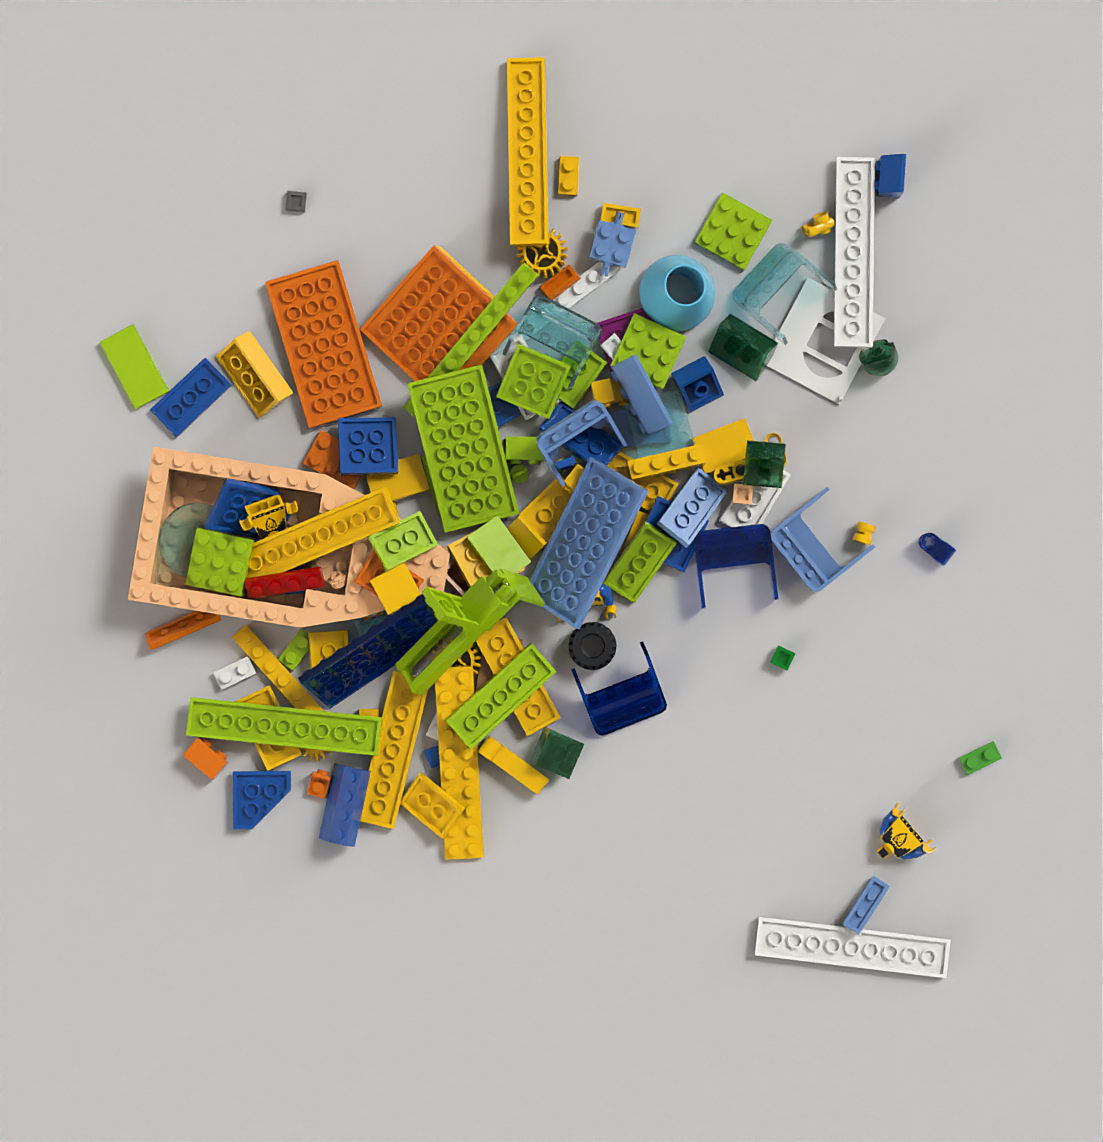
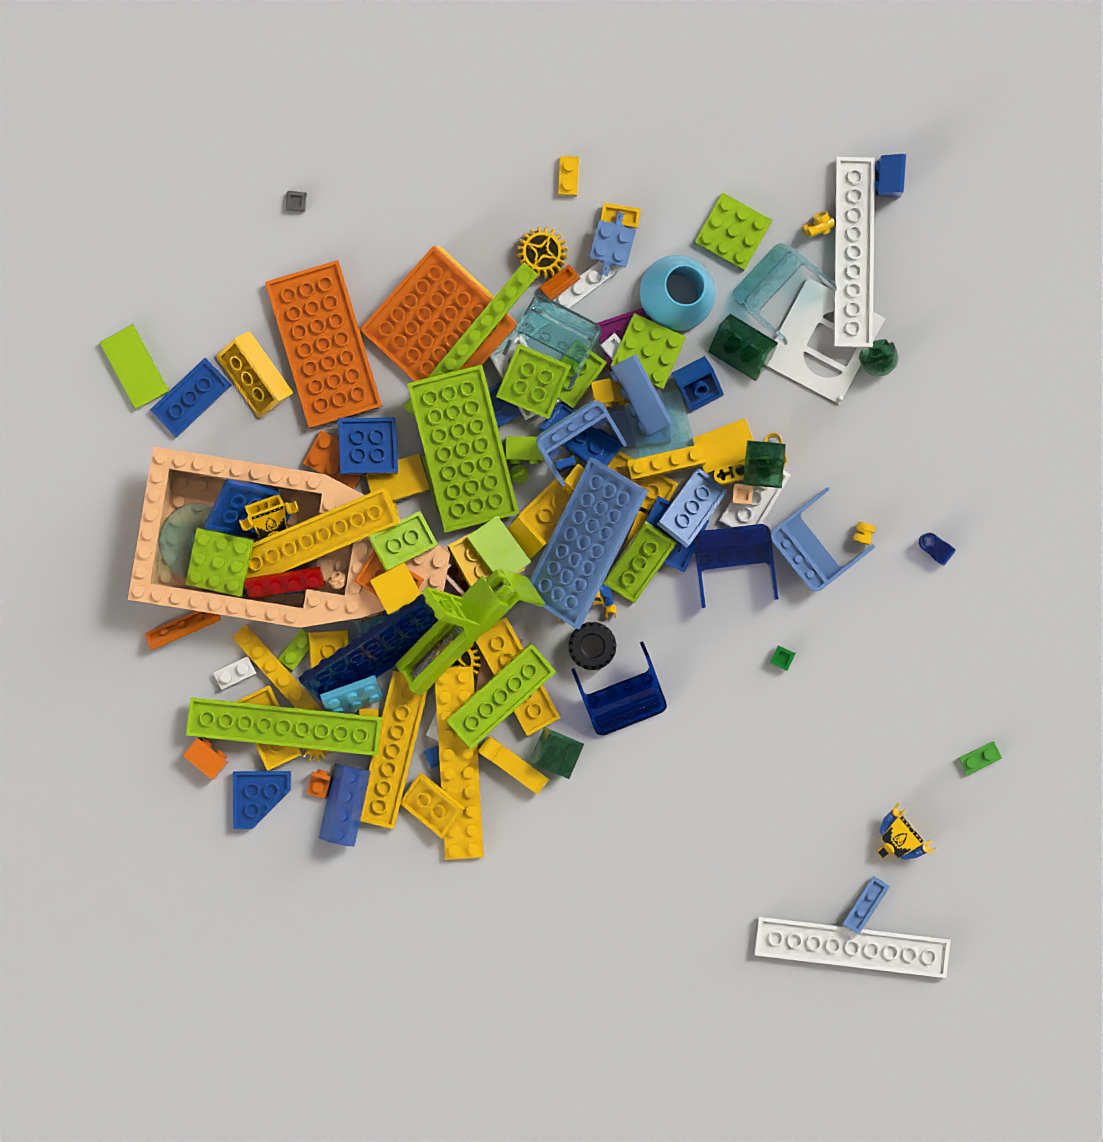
(353, 695): none -> medium azure plate
(527, 151): yellow plate -> none

